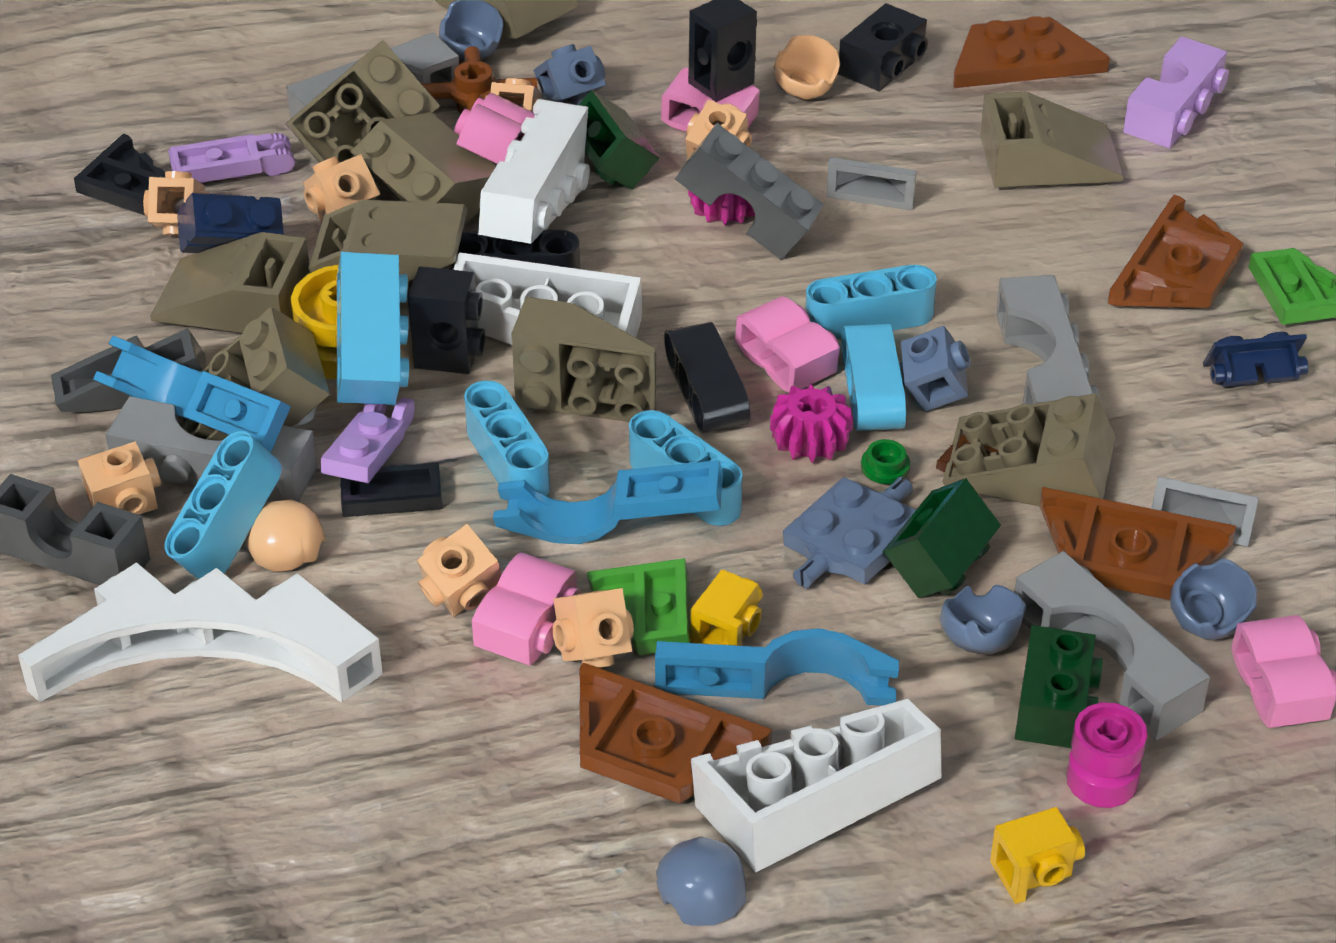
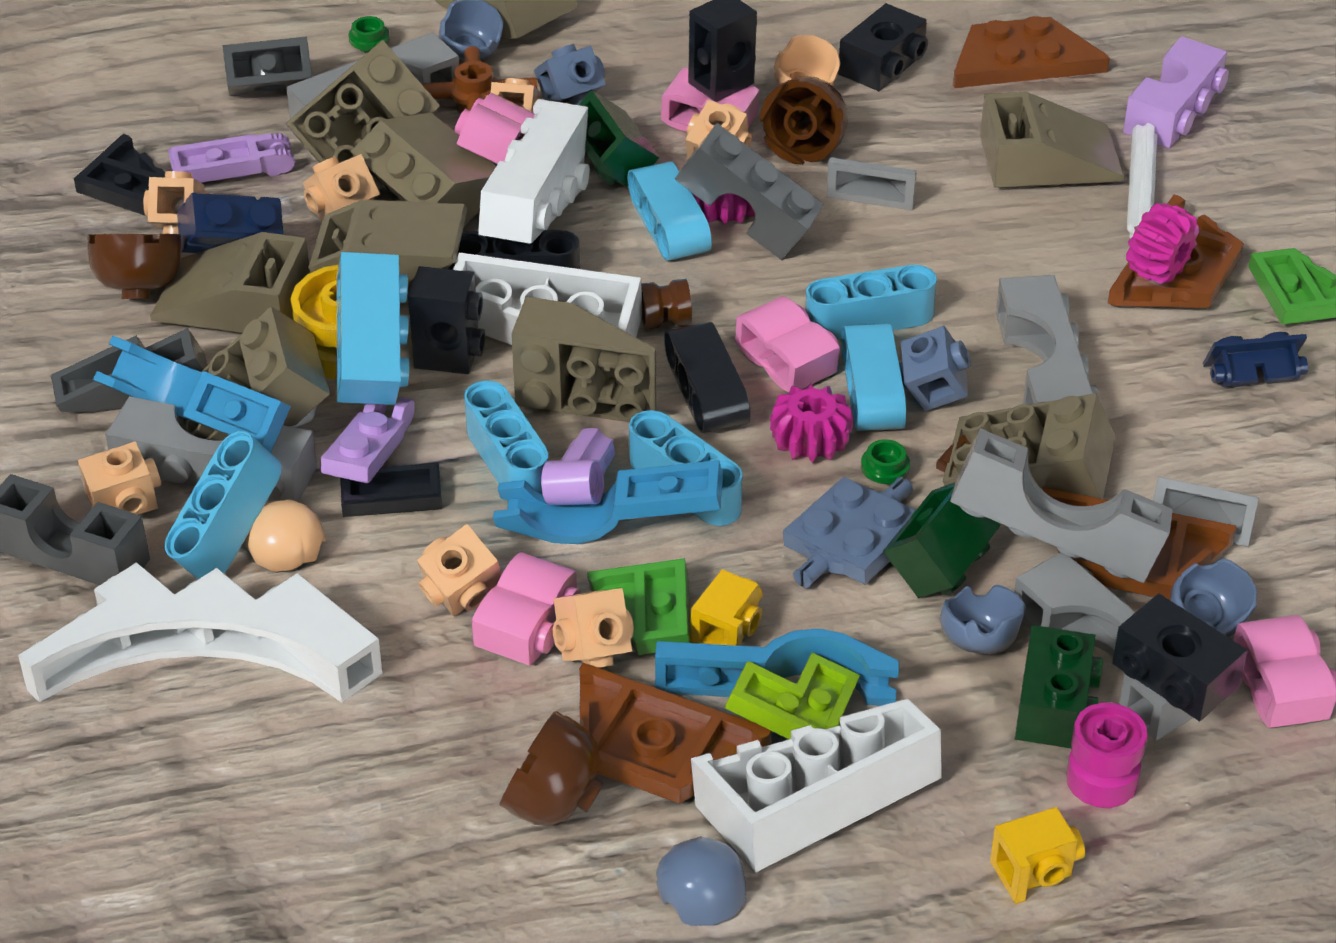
(134, 261): none -> reddish brown cylinder
(266, 65): none -> dark grey brick
(367, 33): none -> green plate
(555, 774): none -> reddish brown cylinder
(579, 474): none -> lavender piece
(666, 304): none -> reddish brown wheel
(669, 211): none -> medium azure beam
(786, 706): none -> lime plate
(804, 119): none -> reddish brown cylinder
(1116, 534): none -> light grey arch
(1142, 174): none -> white axle
(1162, 243): none -> dark pink gear
(1179, 657): none -> black brick

